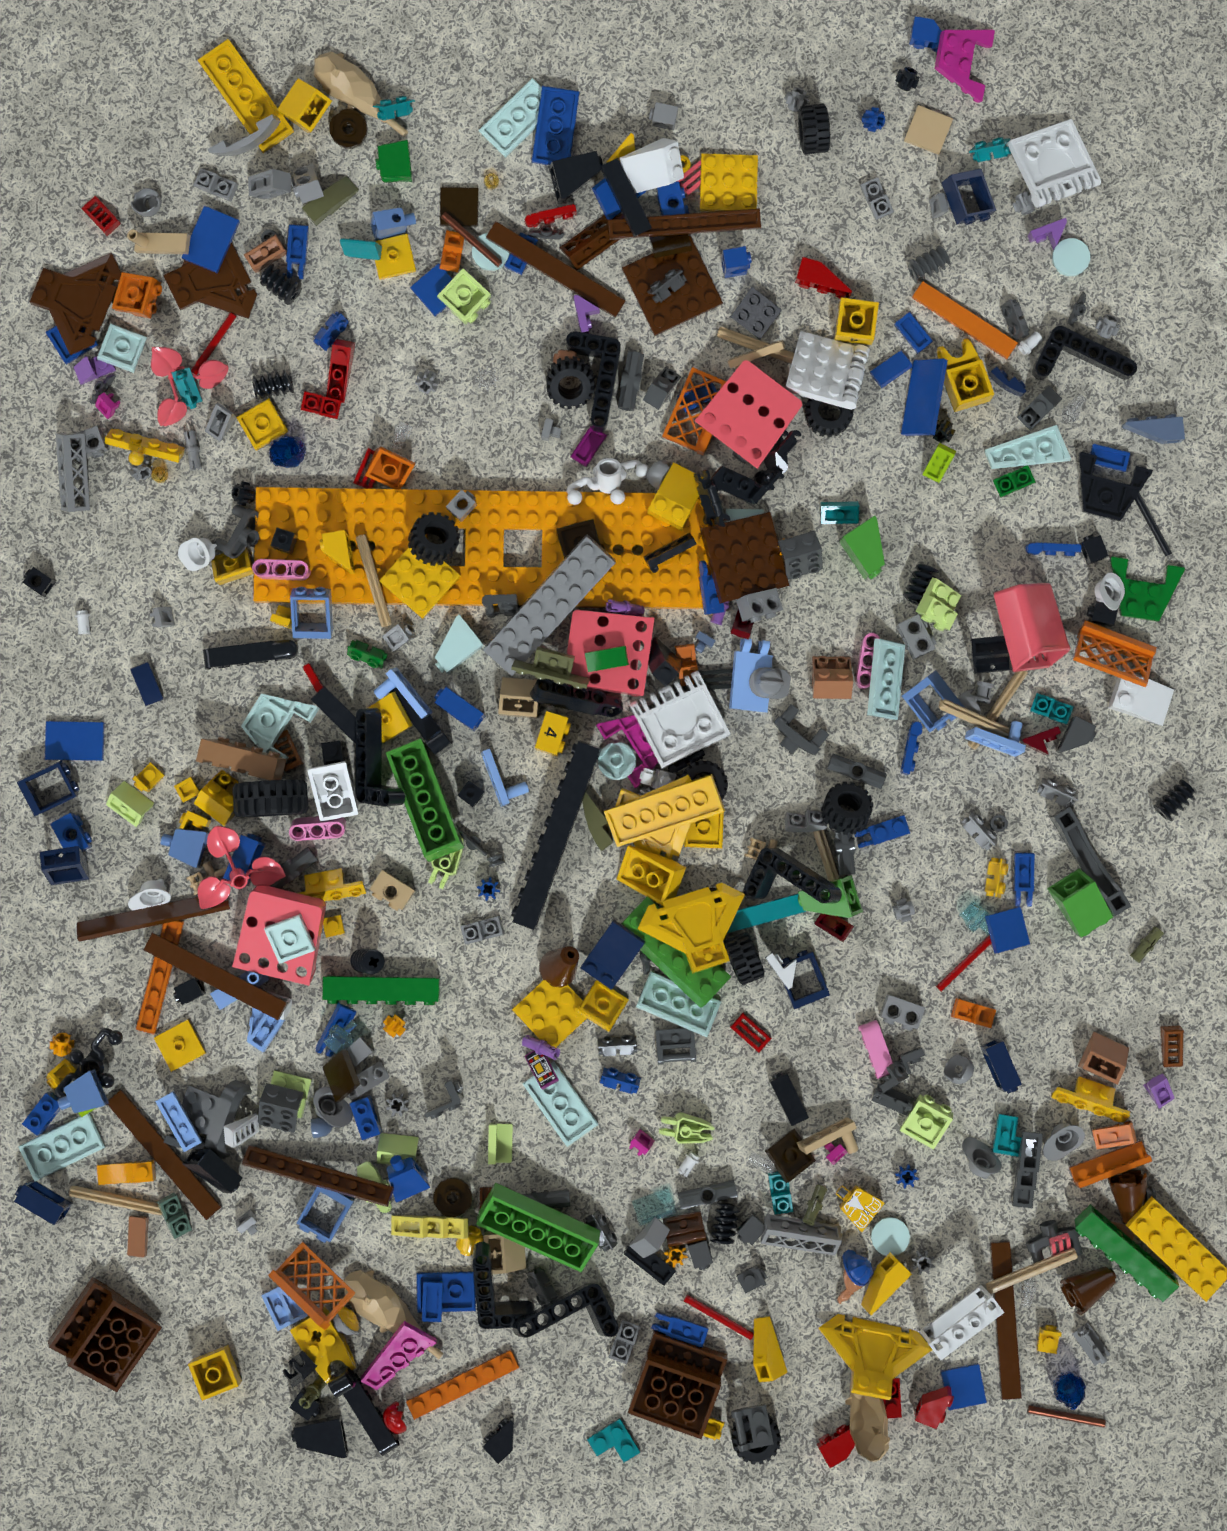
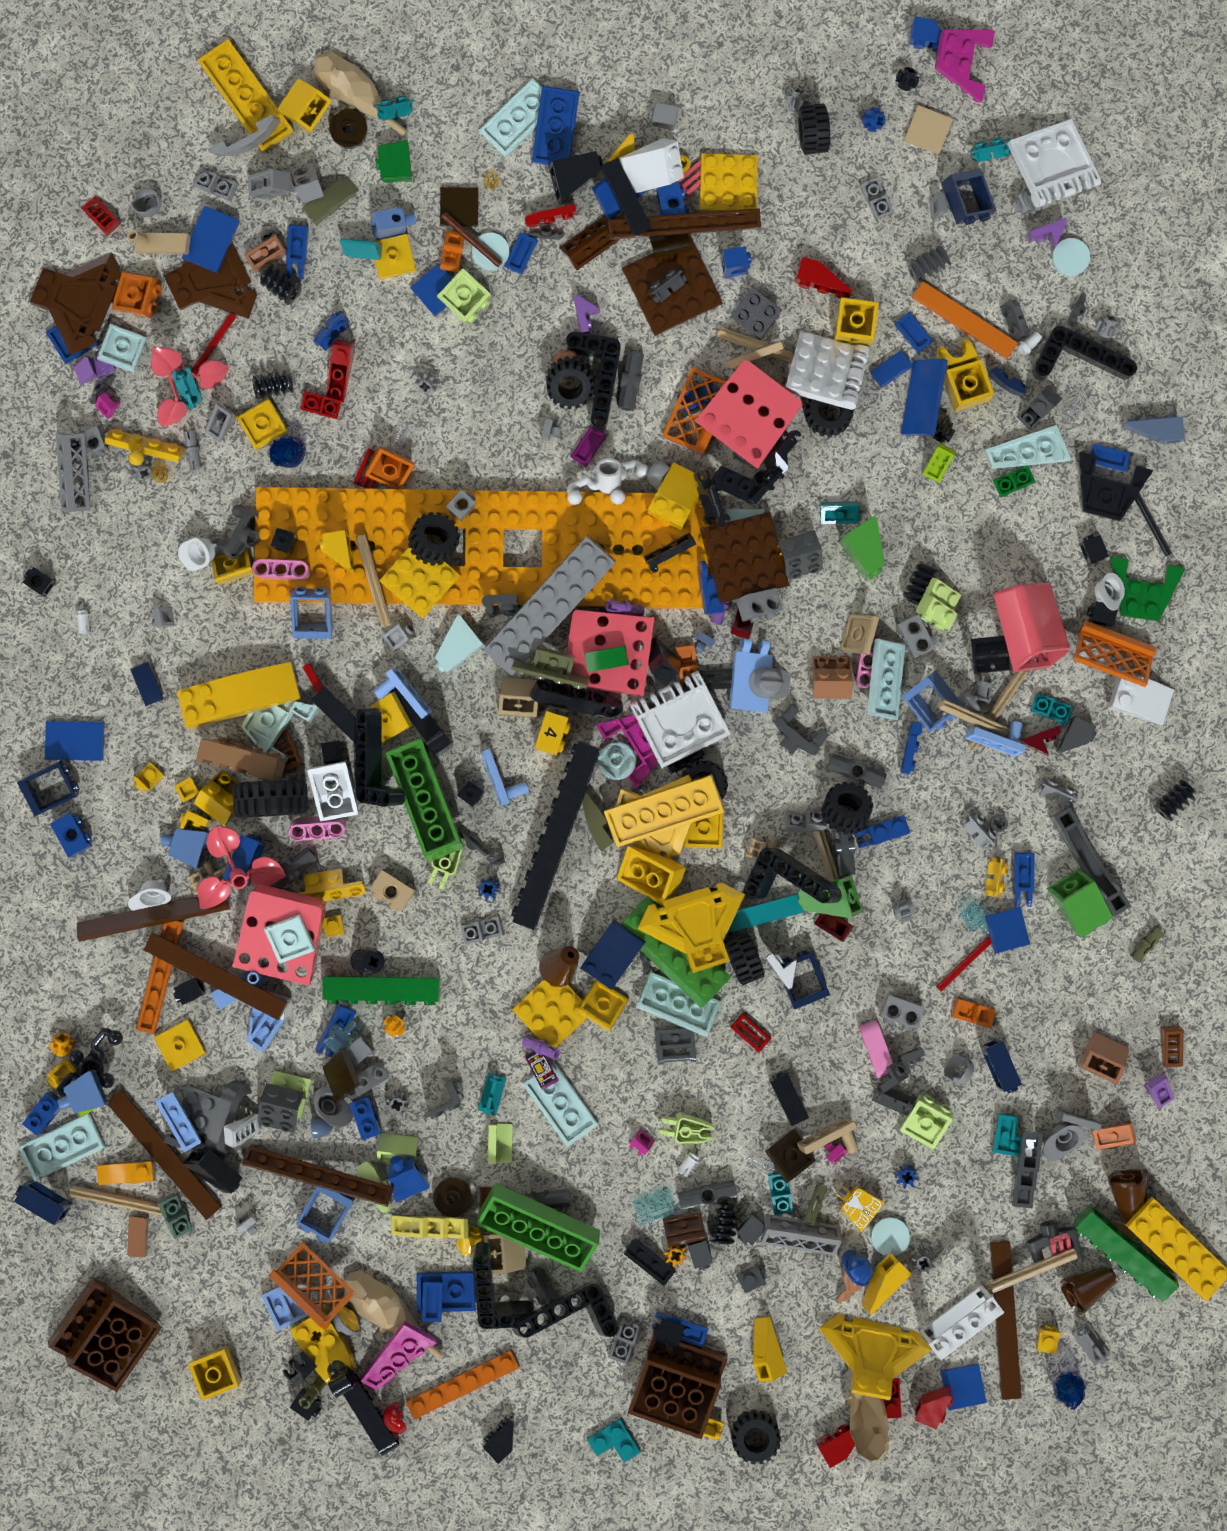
(55, 867): dark blue window -> none
(129, 803): yellowish green panel -> none
(238, 695): none -> yellow slope
(243, 493): black gear -> none
(248, 653): black piece -> none
(282, 617): yellow bracket -> none
(322, 1436): black slope -> none
(374, 658): green hinge -> none
(459, 708): blue window -> none
(492, 1094): none -> teal hinge
(555, 269): reddish brown tile -> none
(572, 534): dark brown tile -> none
(607, 1238): dark grey hinge -> none
(612, 1077): blue hinge -> none
(627, 1044): dark grey hinge -> none
(650, 1238): light grey slope -> none
(658, 778): white plate -> none
(661, 387): dark grey slope -> none
(668, 1332): none -> black brick
(718, 1317): red bar -> none
(759, 1427): dark grey plate -> none
(859, 634): none -> tan tile
(981, 1159): light grey piece -> none
(1052, 548): blue hinge -> none
(1066, 1416): copper bar -> none
(1079, 1120): none -> light grey tile
(1092, 1097): yellow bracket -> none
(1109, 1164): orange fence -> none

